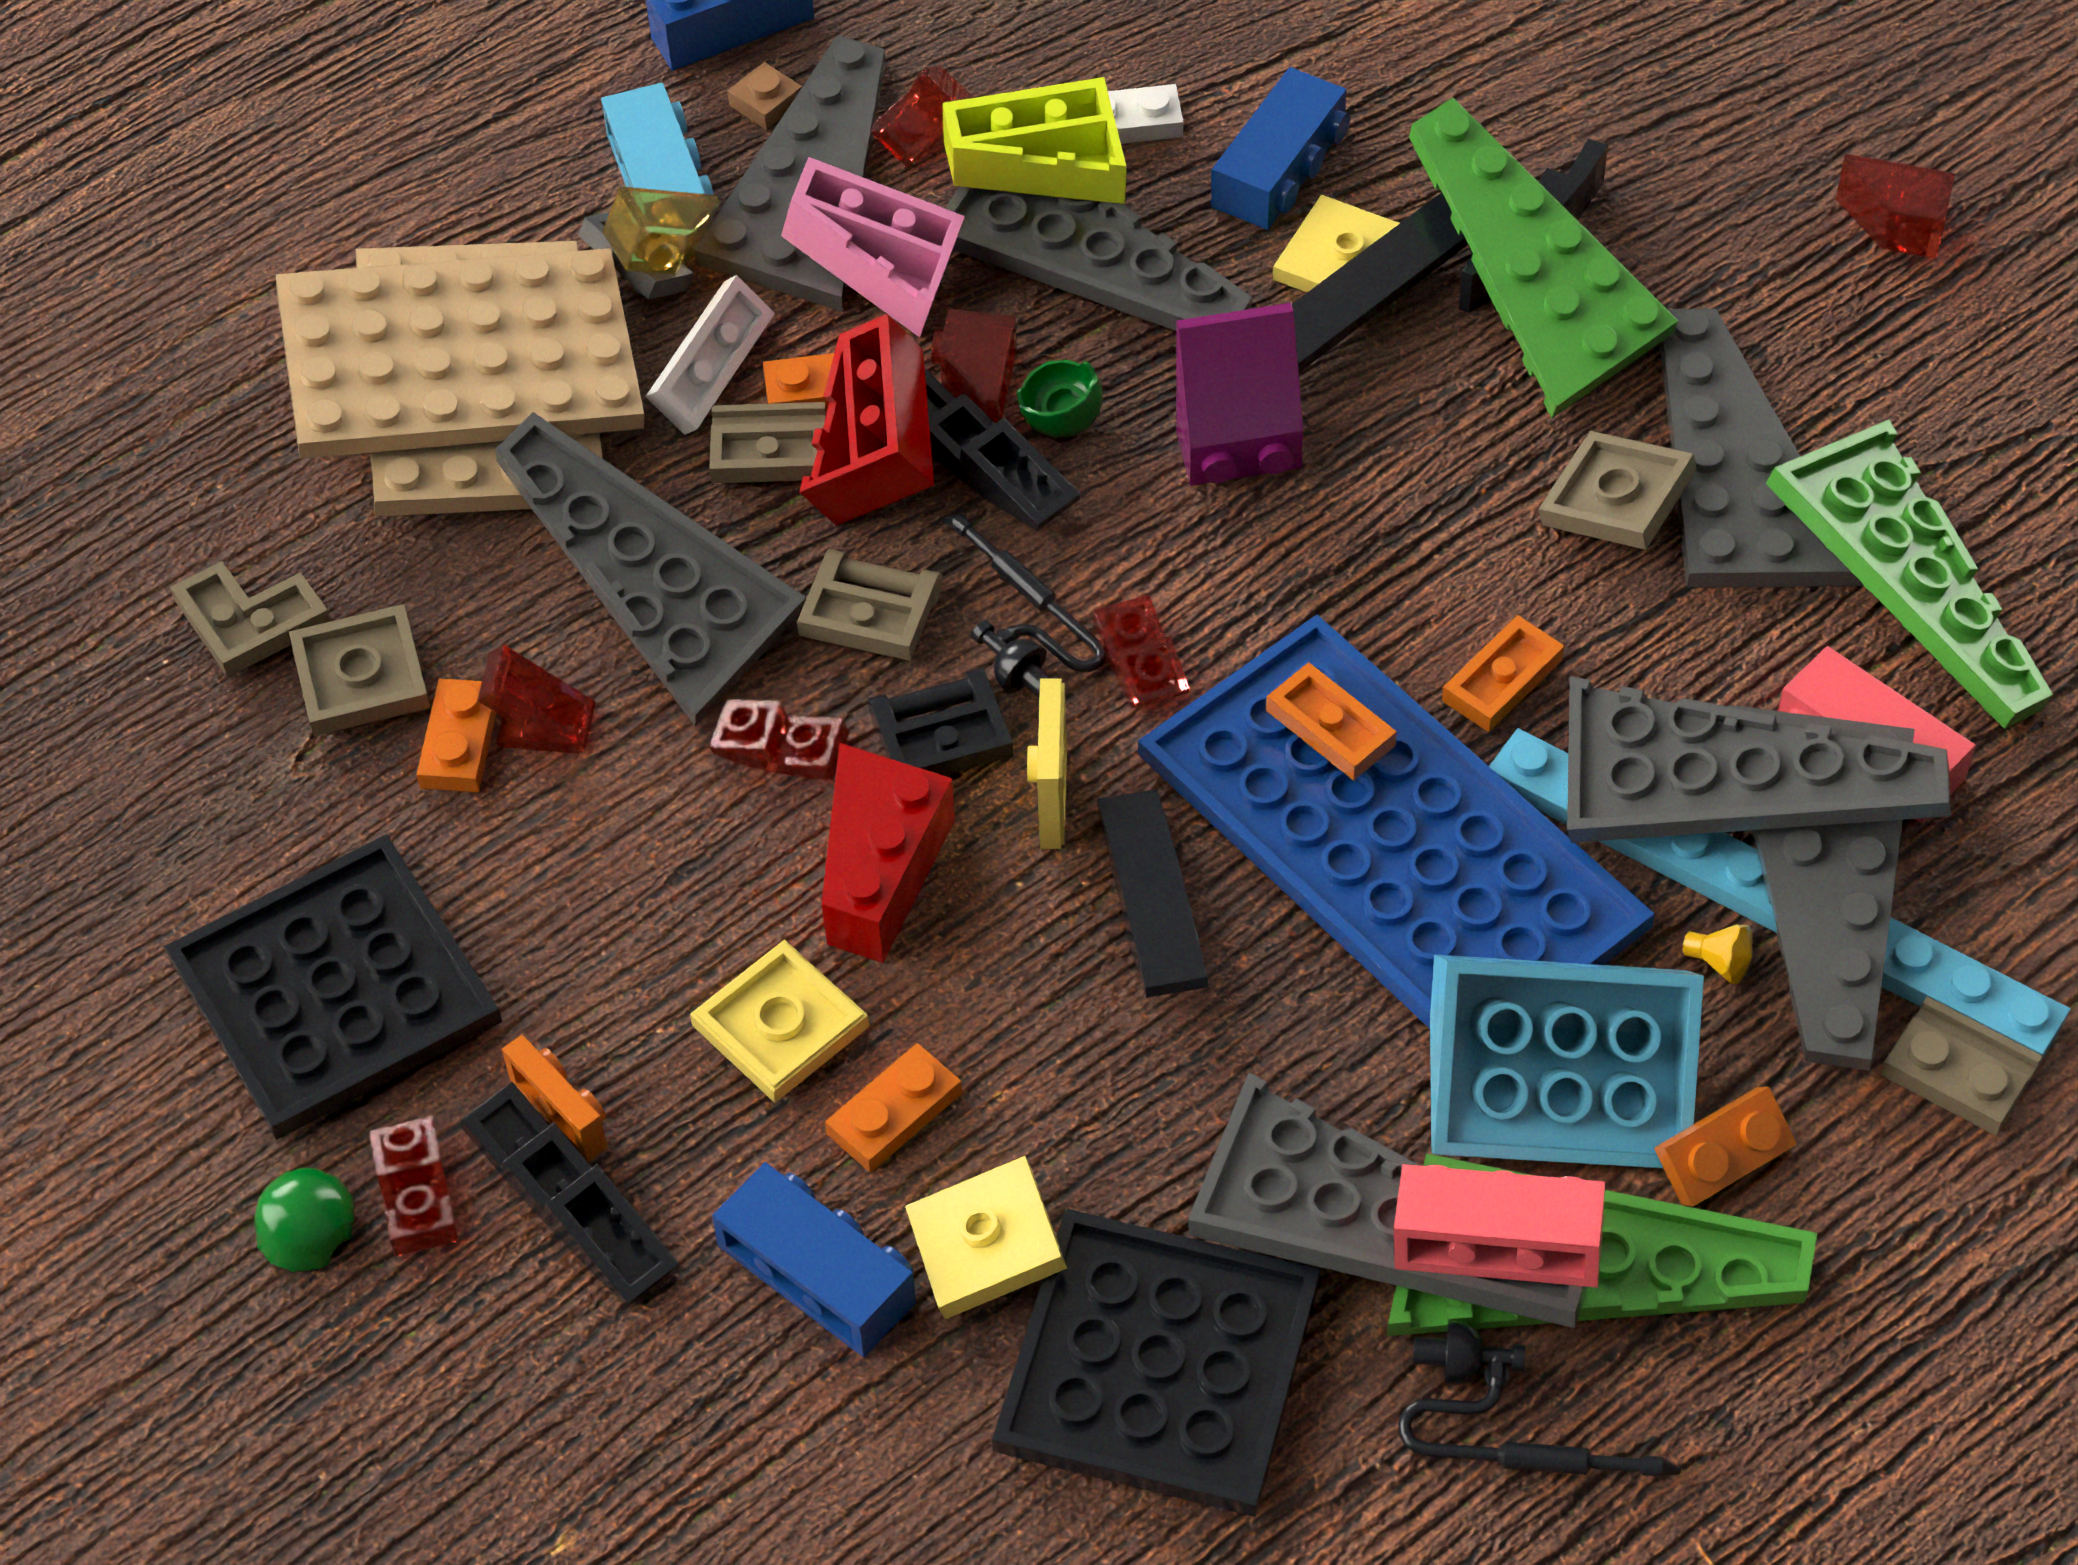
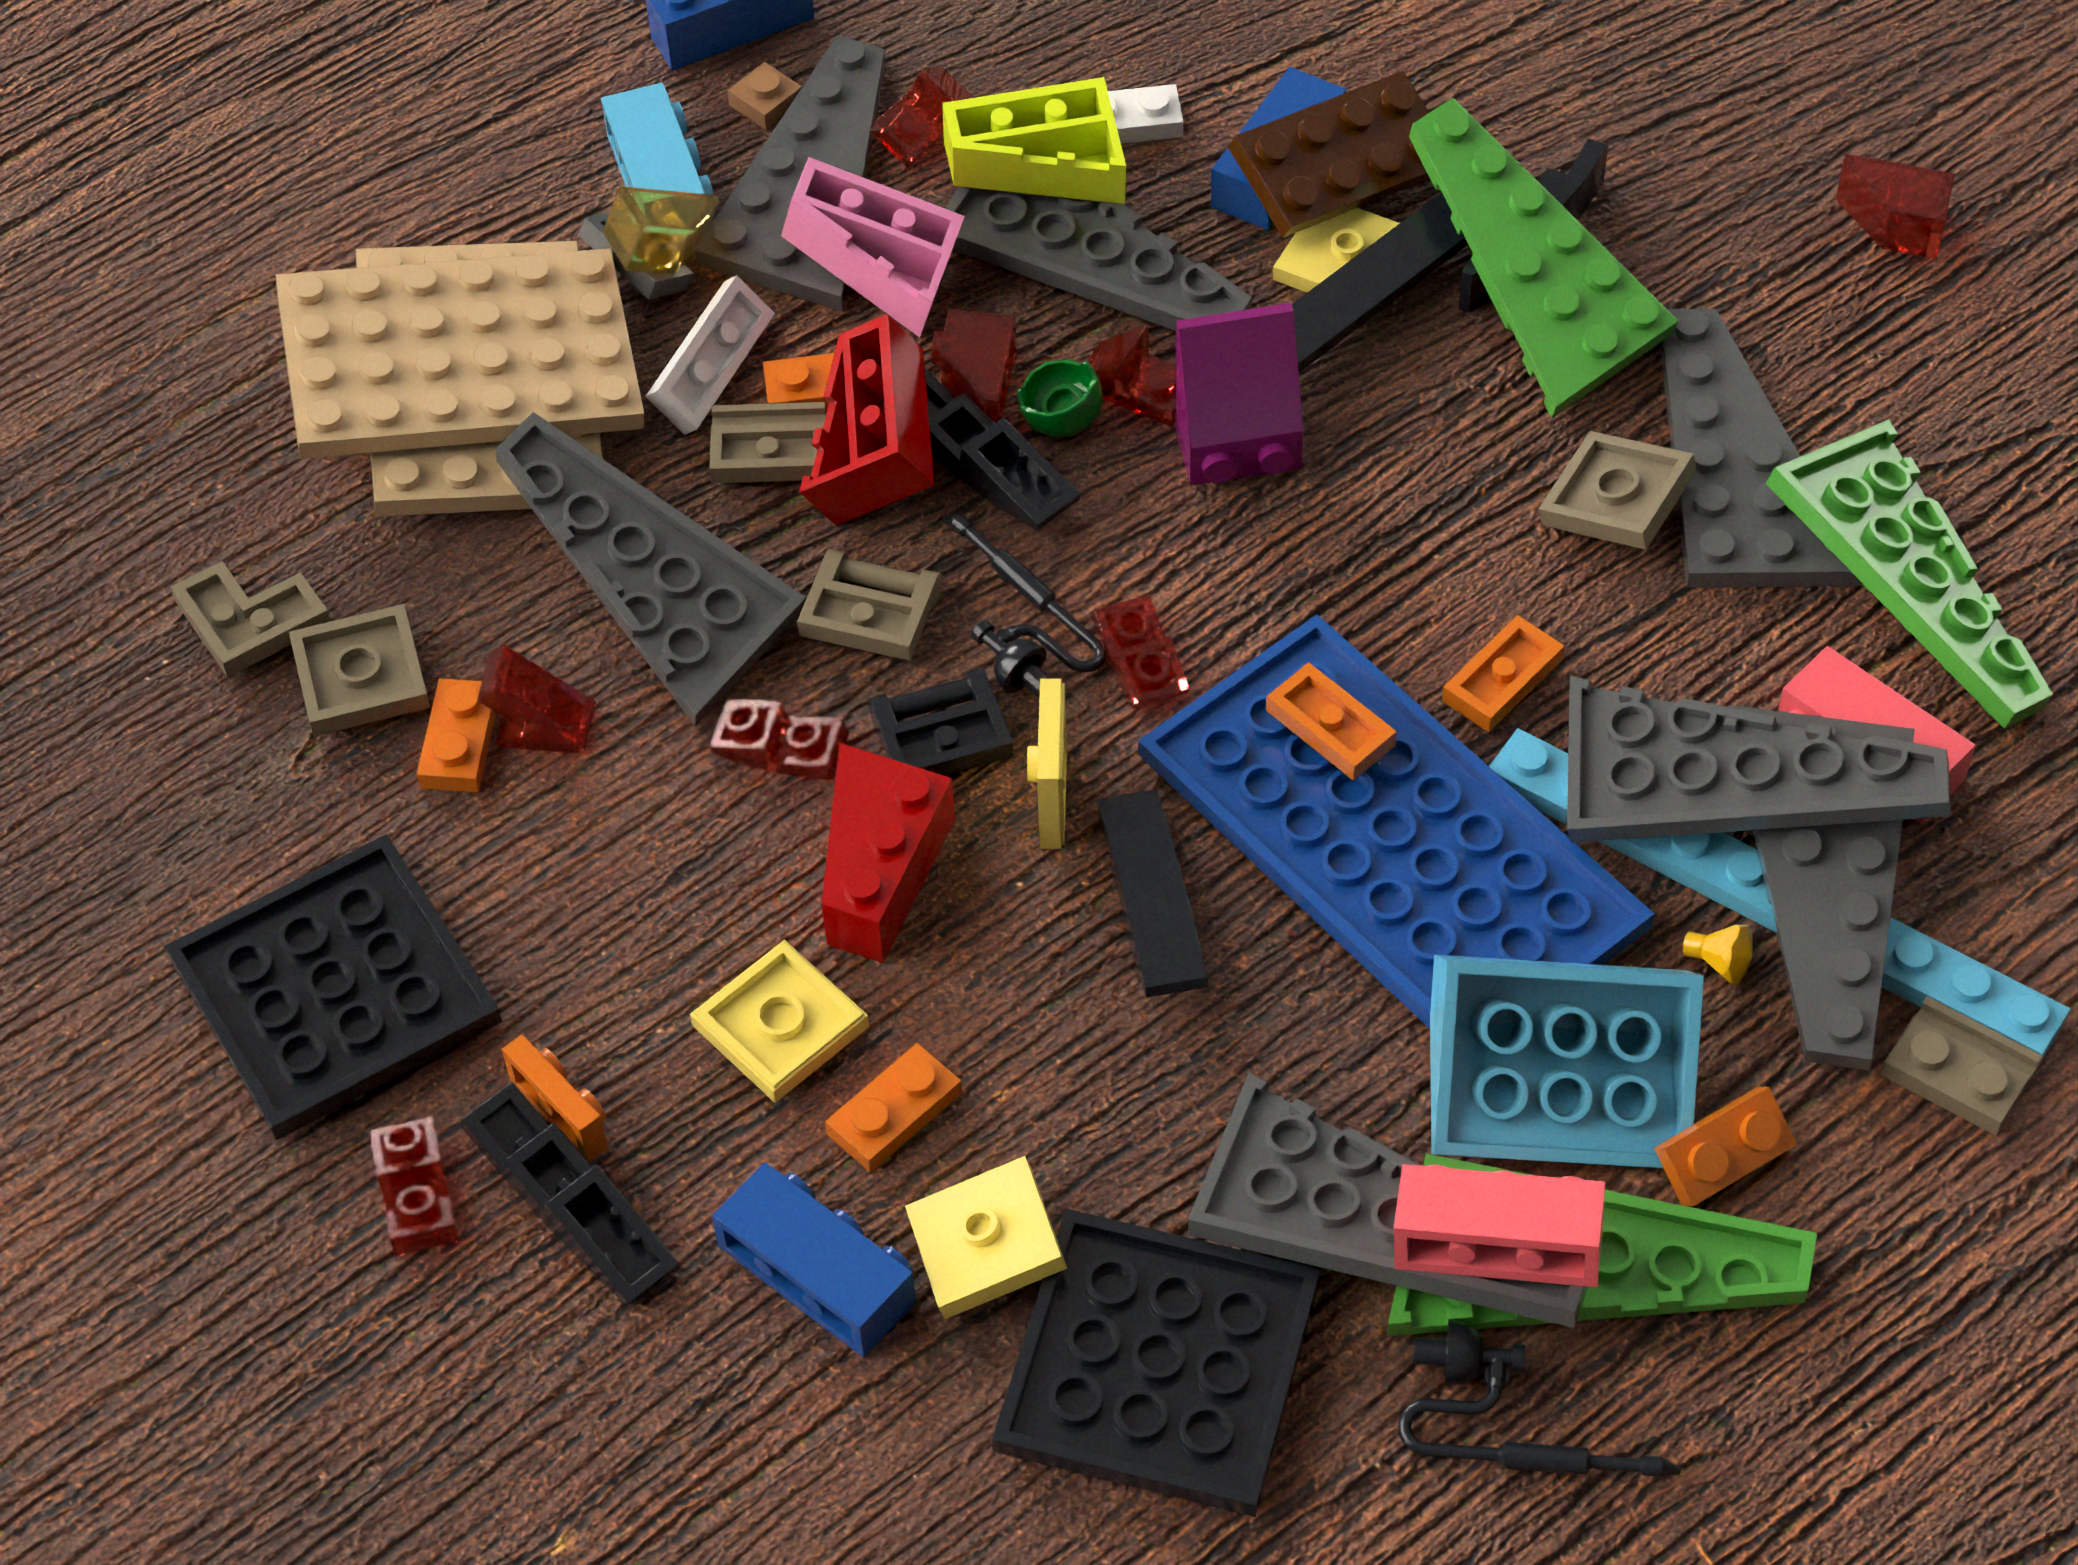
(303, 1219): green hair -> none
(1136, 378): none -> clear red slope
(1334, 154): none -> reddish brown plate

